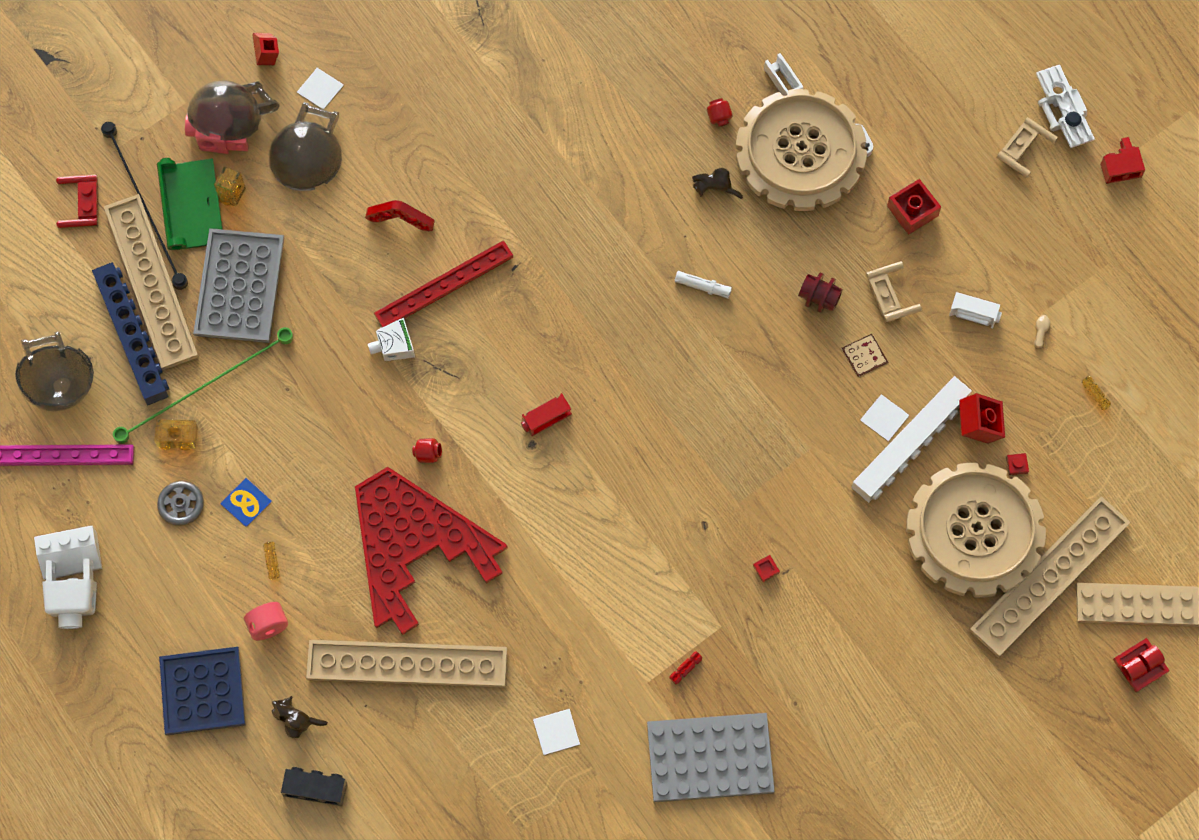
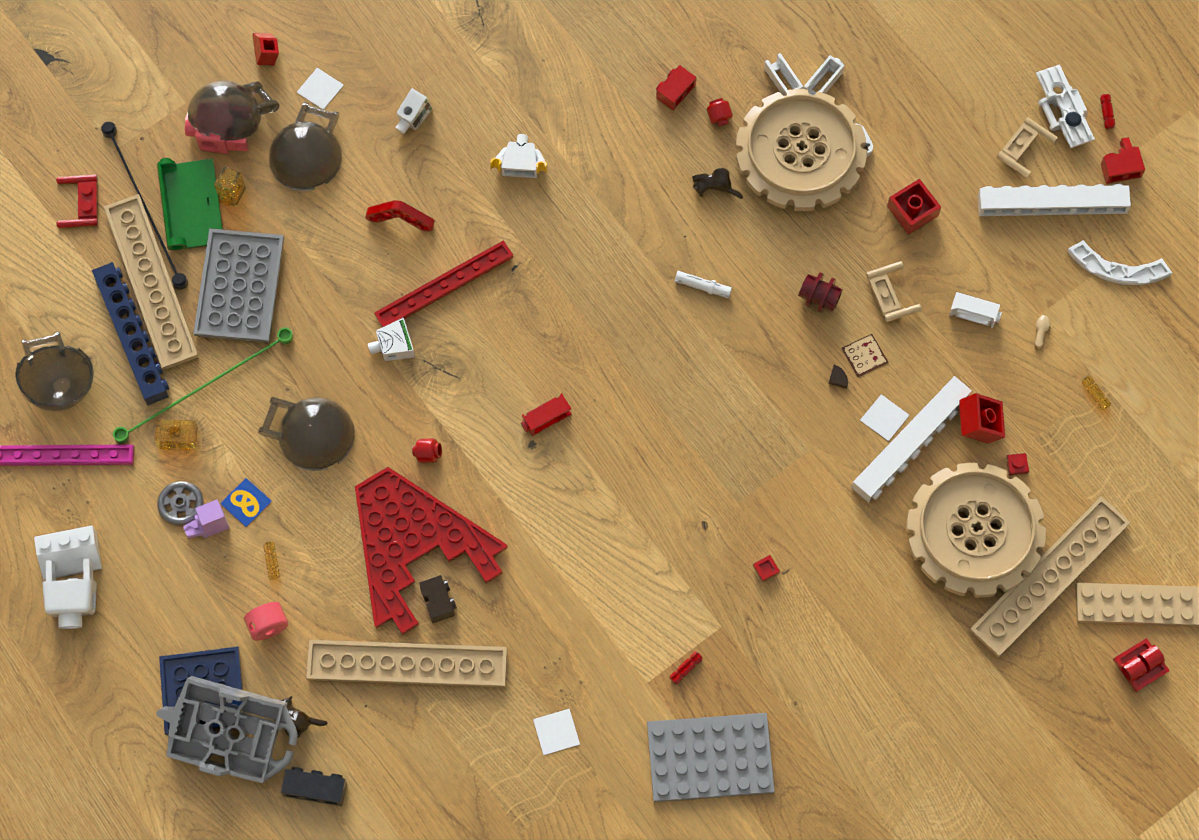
(208, 521): none -> lavender hinge
(244, 755): none -> light grey piece
(311, 432): none -> clear smoke windscreen
(413, 111): none -> white torso
(439, 604): none -> dark brown brick
(519, 159): none -> torso
(675, 87): none -> red brick
(831, 64): none -> white window
(838, 377): none -> dark brown tile
(1053, 200): none -> white brick
(1107, 111): none -> red axle
(1118, 272): none -> white tile

